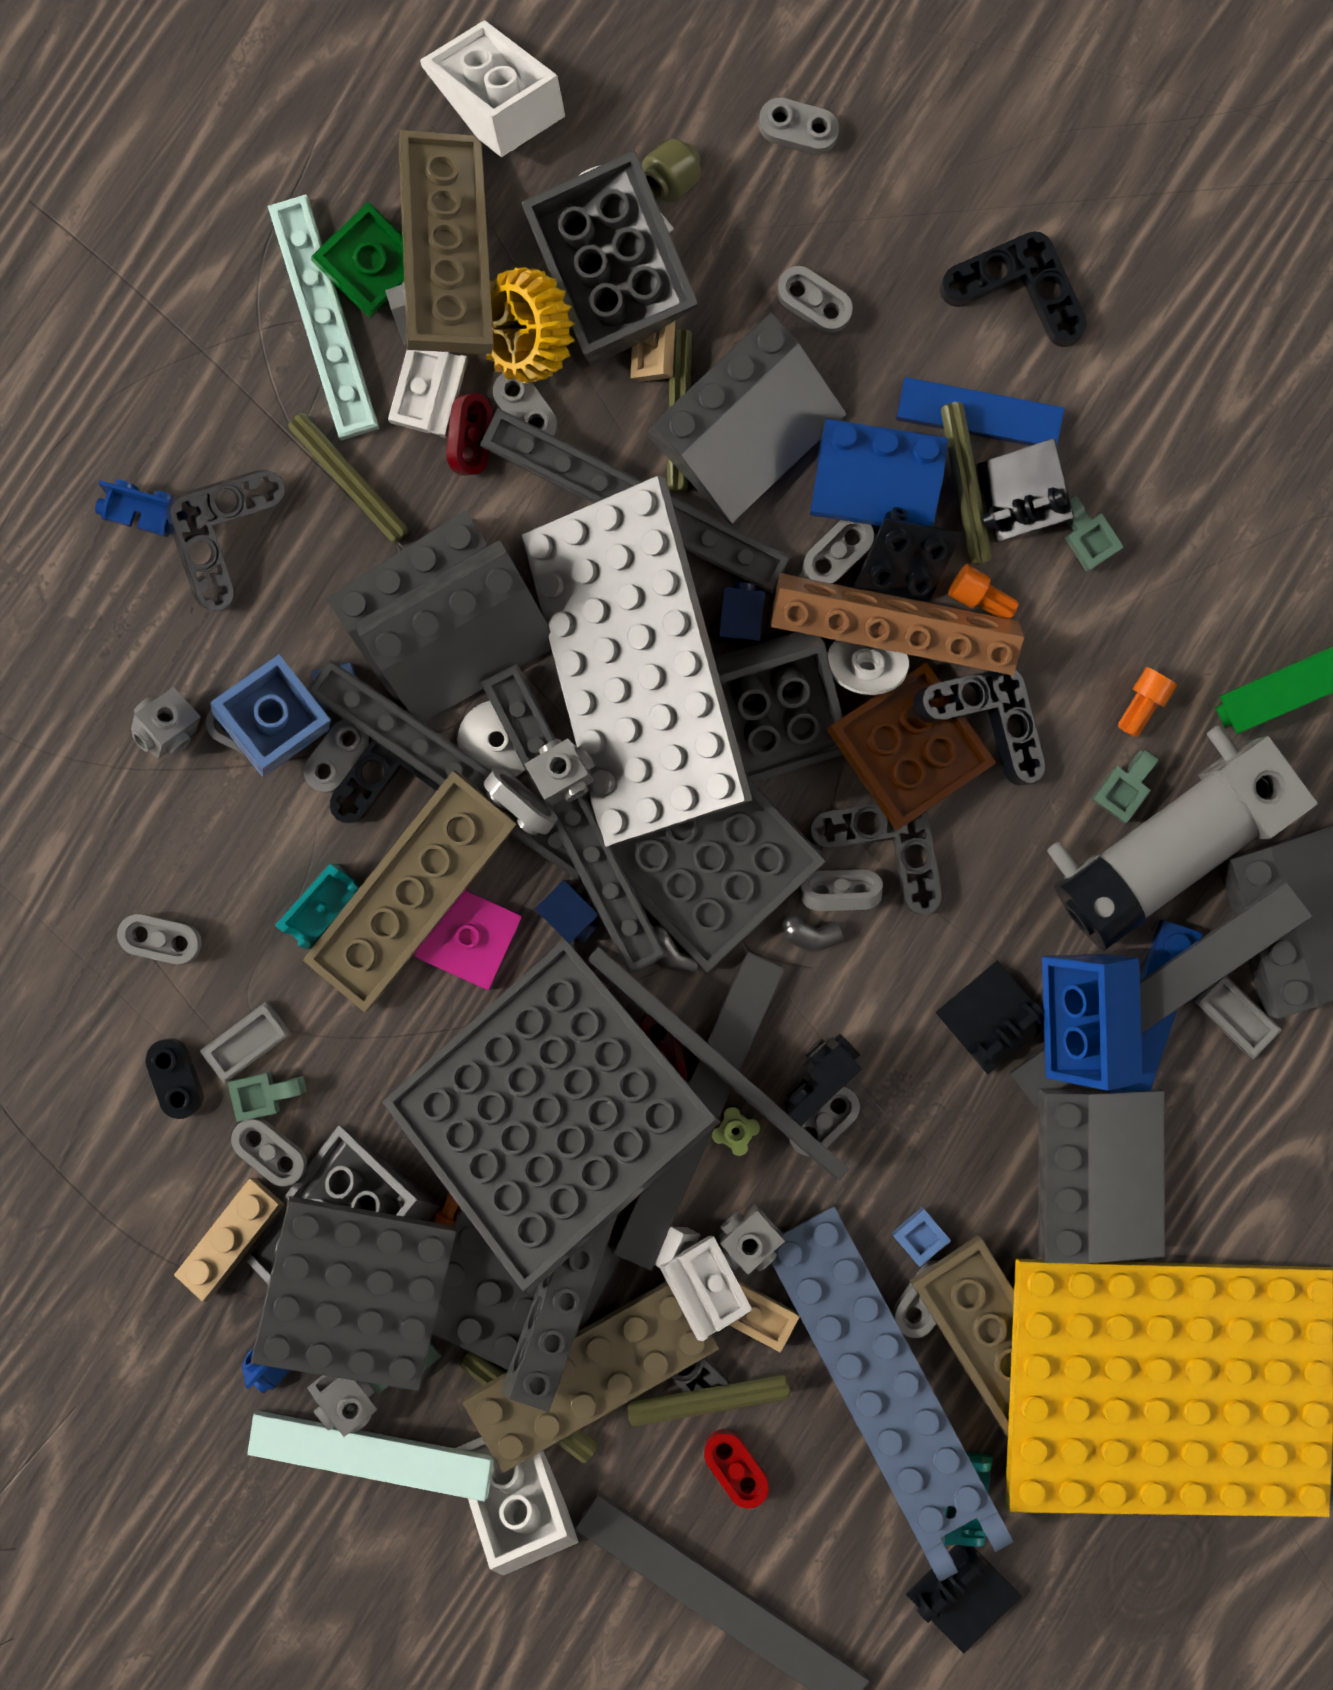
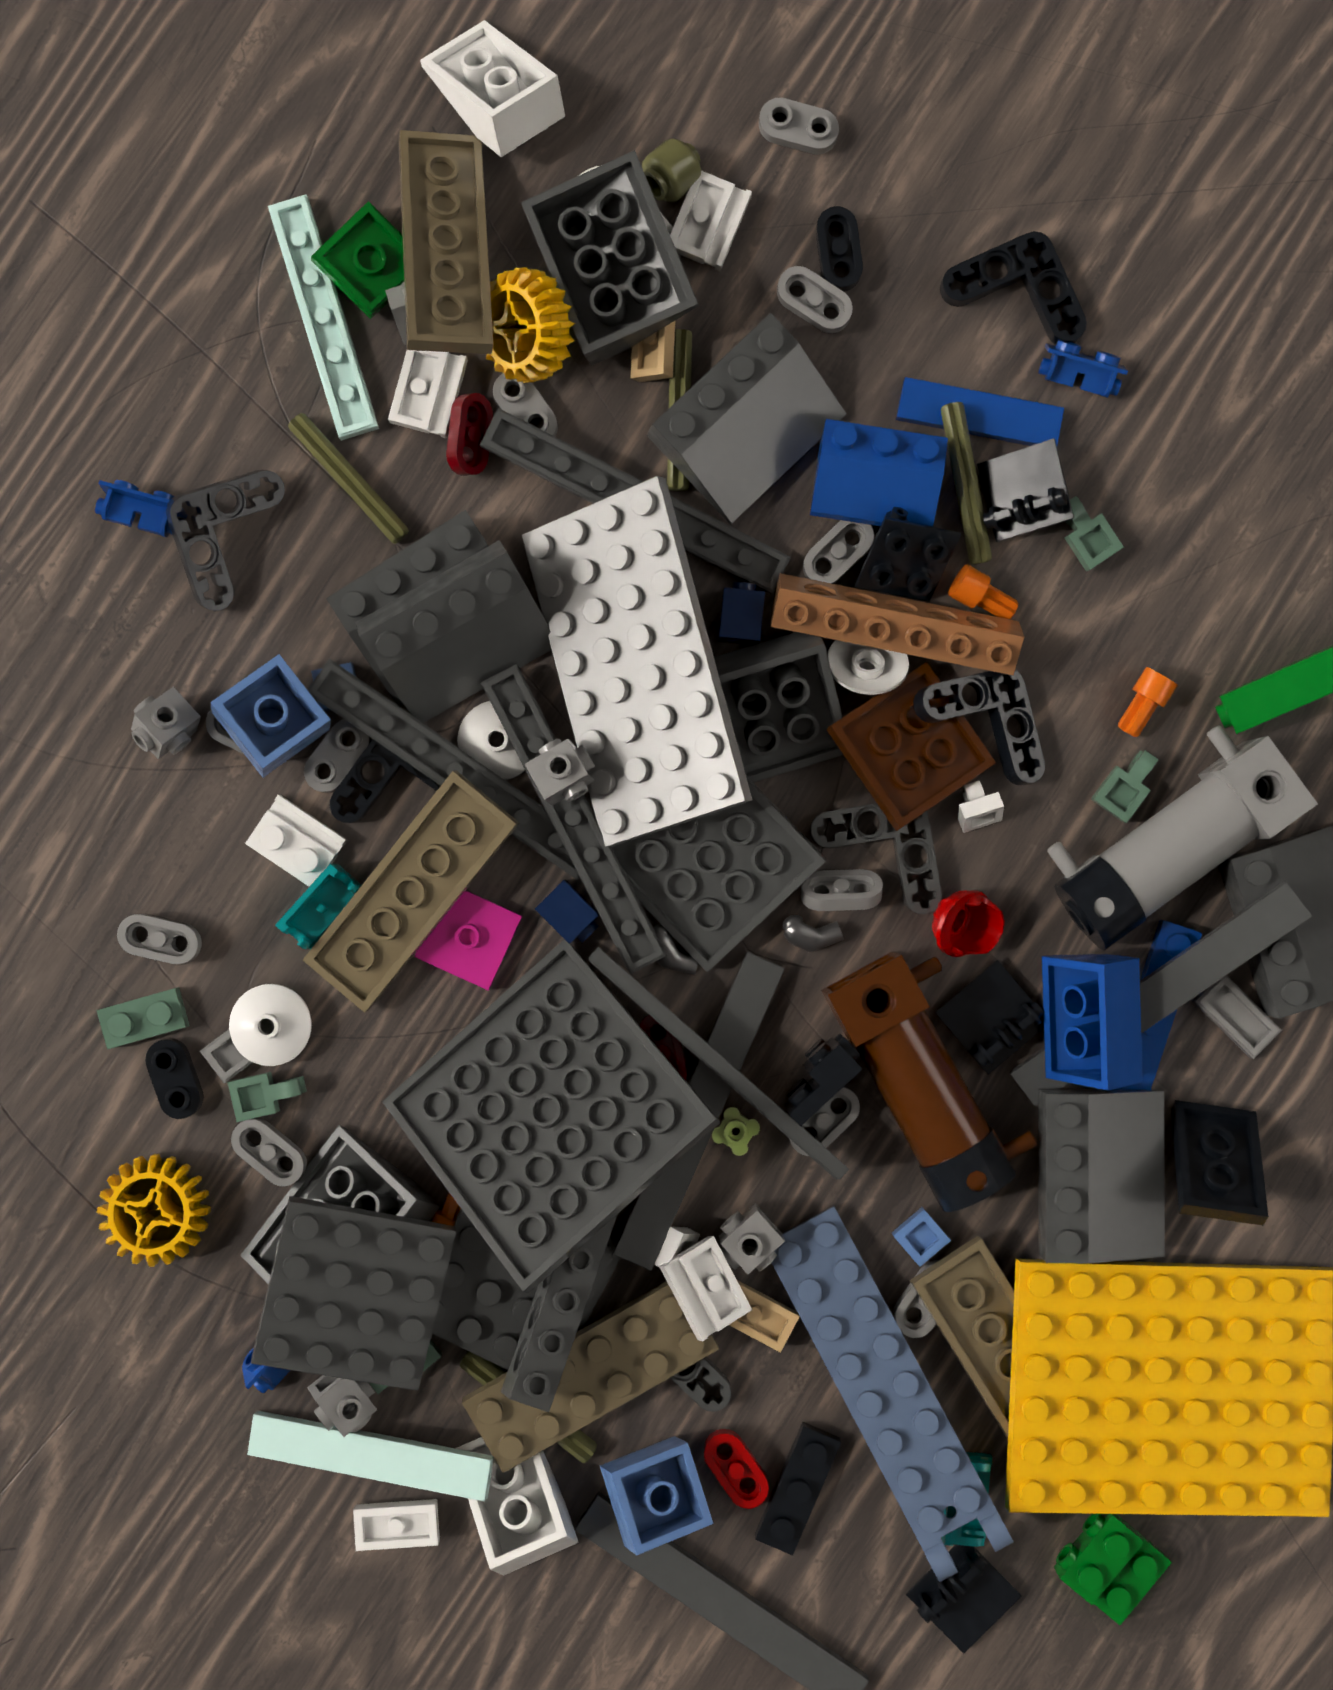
(140, 1240): none -> yellow gear
(143, 1018): none -> sand green plate
(229, 1239): tan plate -> none
(290, 1020): none -> white dish
(295, 840): none -> white plate
(396, 1525): none -> white plate
(510, 793): light grey plate -> none
(656, 1495): none -> medium blue brick
(708, 1400): olive axle -> none
(709, 220): none -> white plate
(797, 1488): none -> black plate
(841, 250): none -> black plate
(921, 1082): none -> reddish brown piece
(967, 924): none -> red piece
(978, 808): none -> white tile
(1098, 371): none -> blue hinge
(1111, 1565): none -> green plate
(1218, 1163): none -> black plate

